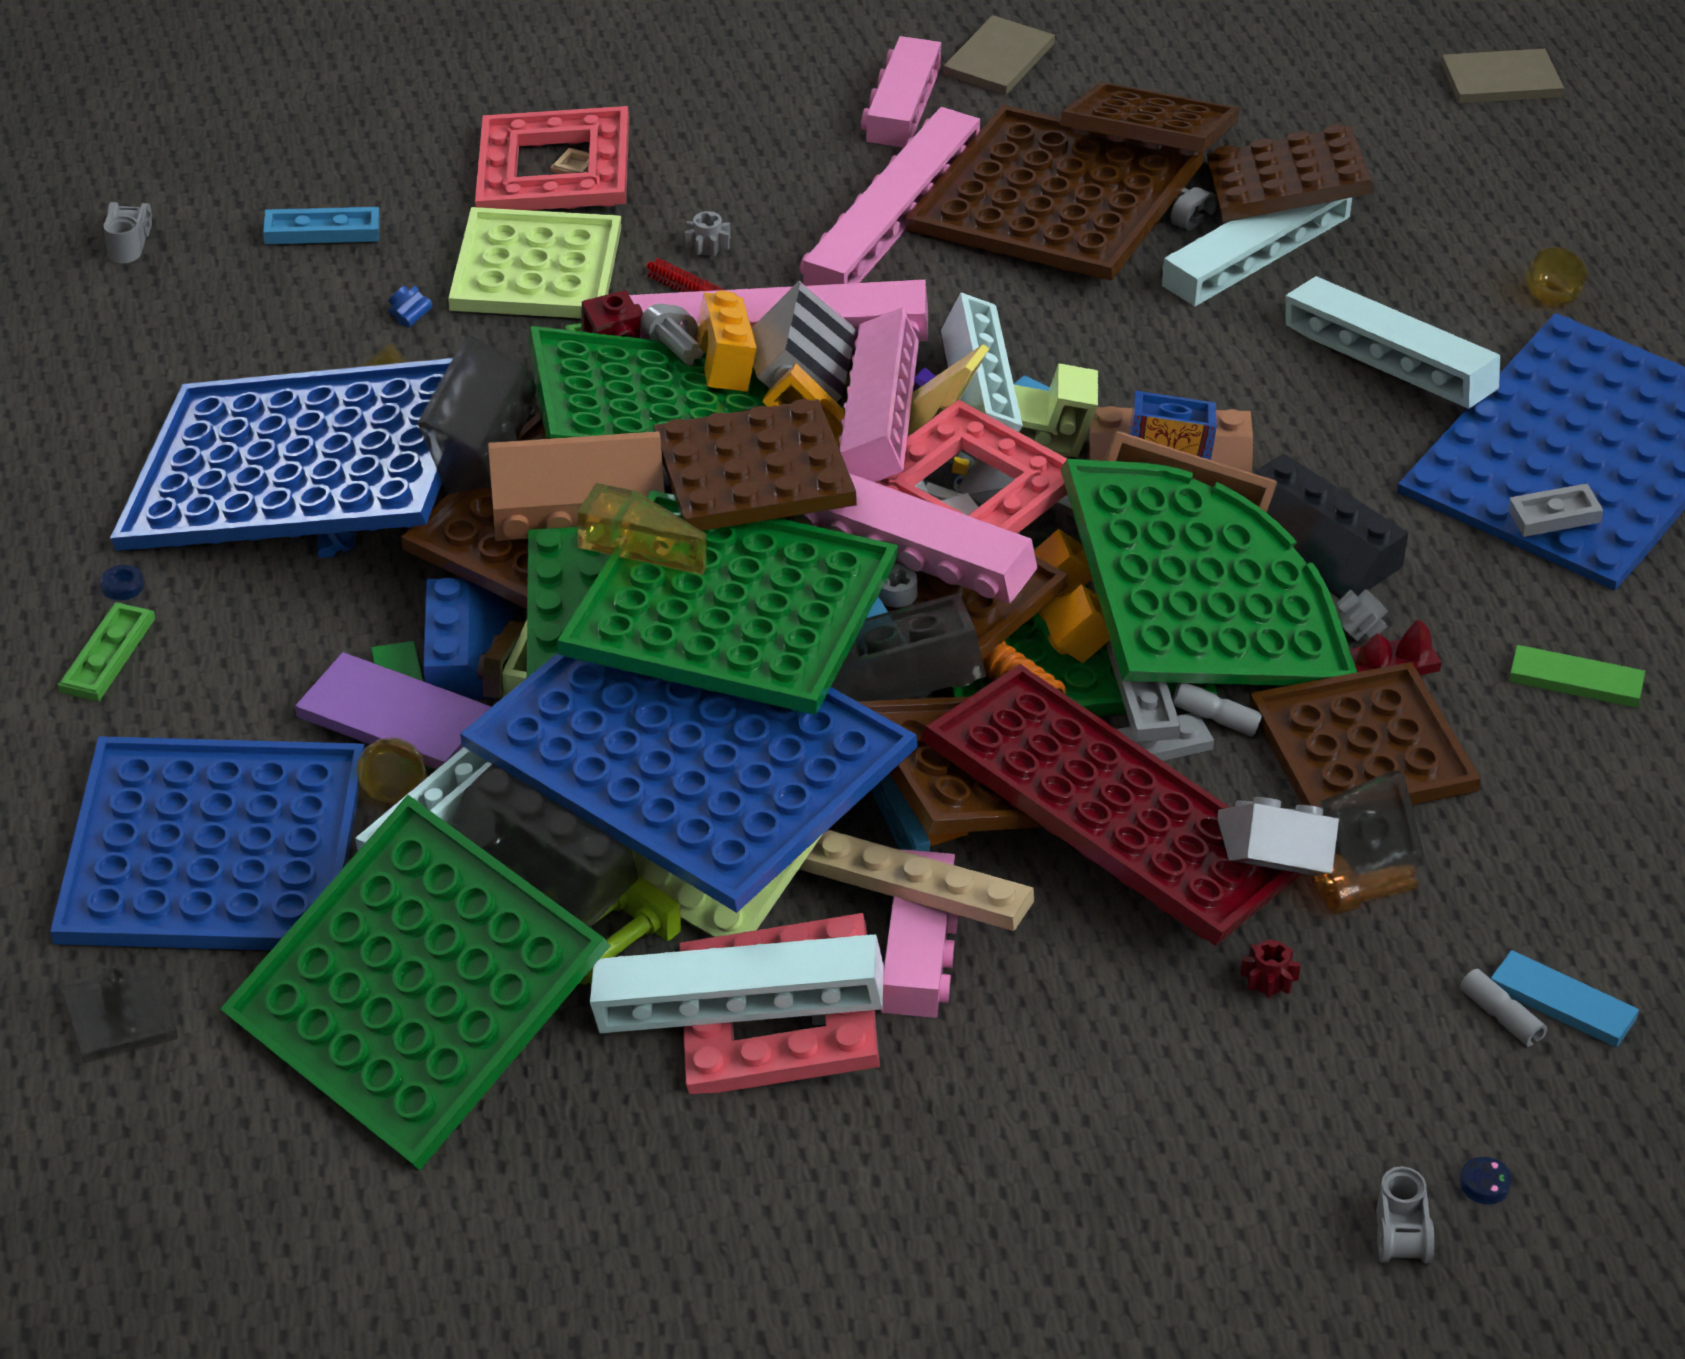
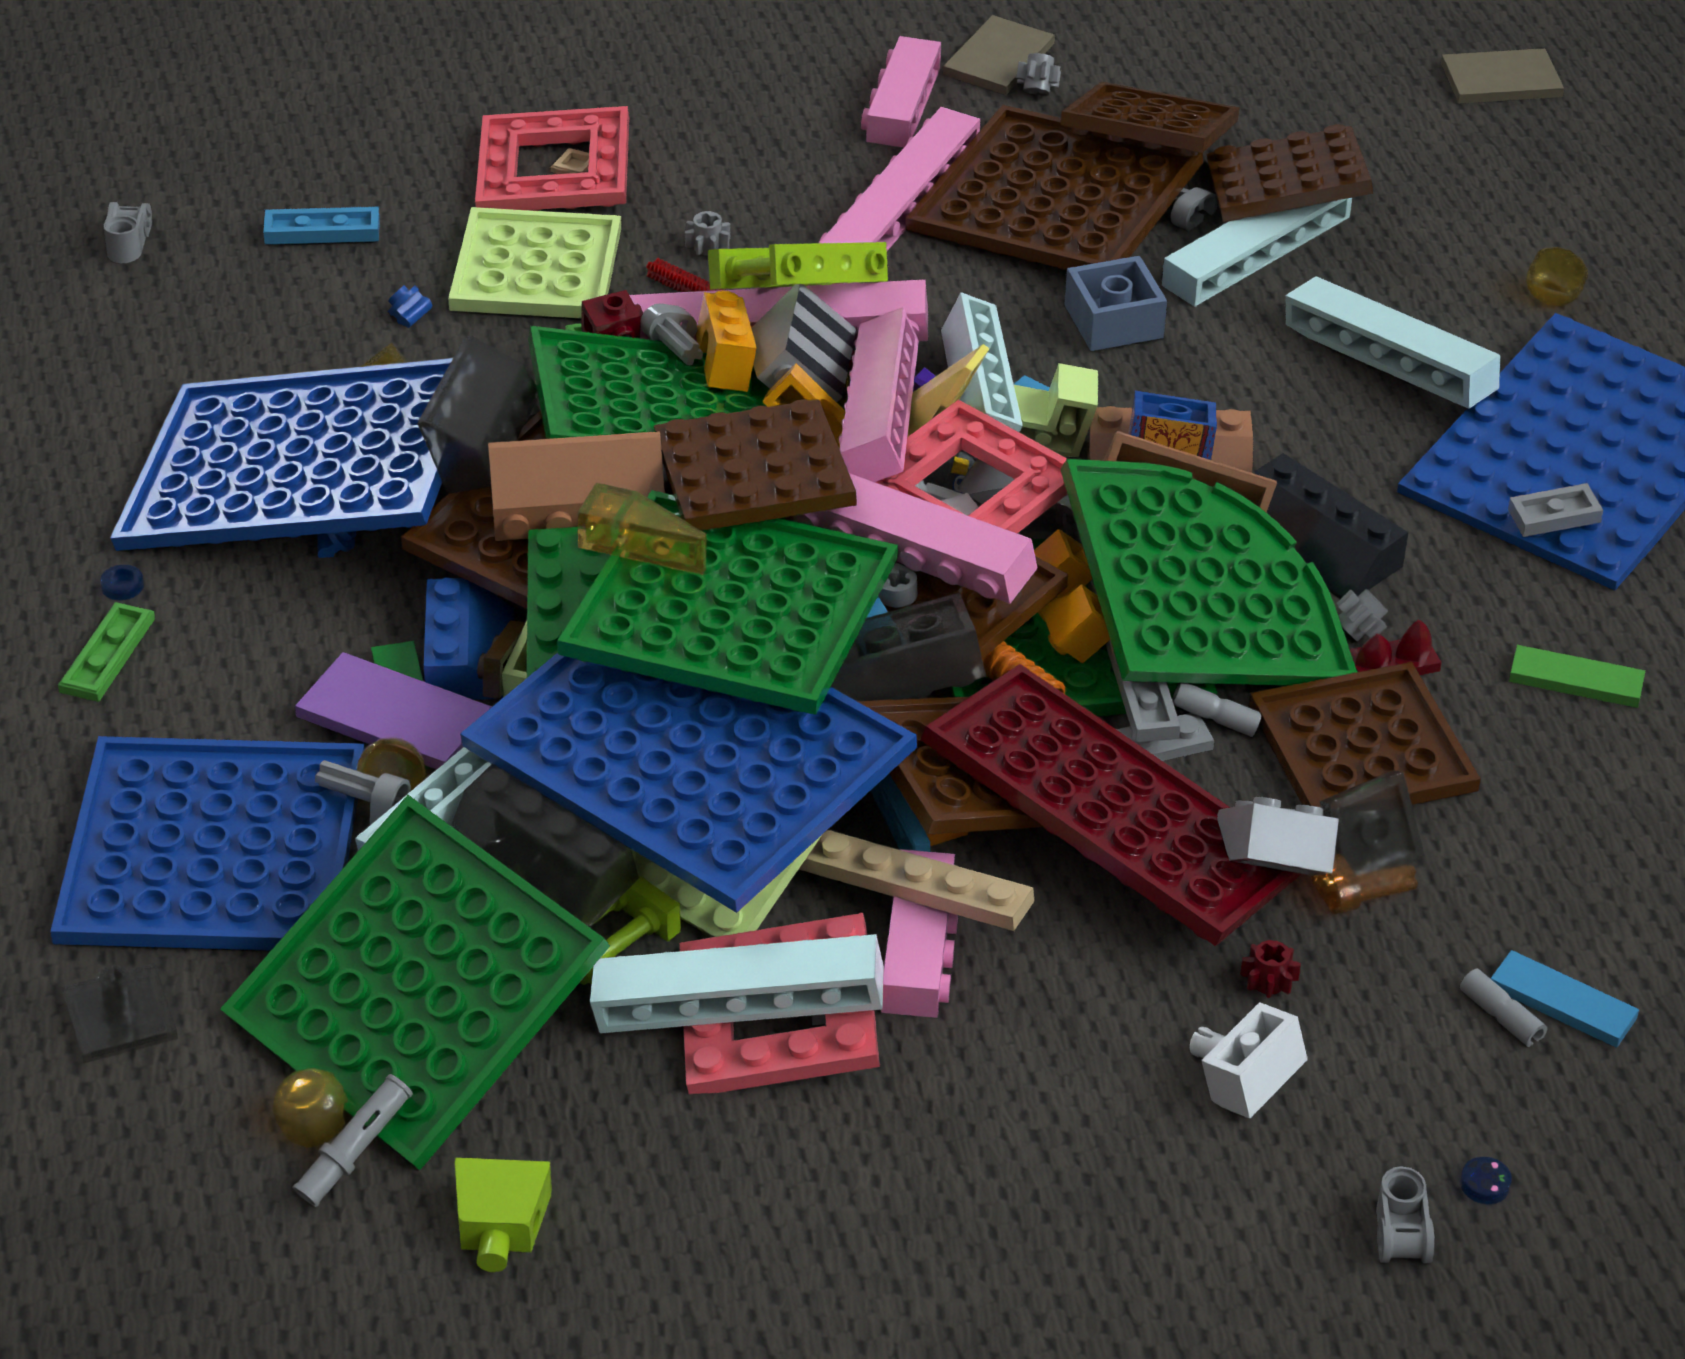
(310, 1107): none -> clear yellow hair
(340, 1155): none -> light grey pin
(380, 792): none -> light grey piece
(500, 1206): none -> lime torso
(797, 264): none -> lime fence
(1038, 74): none -> light grey gear
(1115, 303): none -> sand blue brick
(1251, 1059): none -> white brick

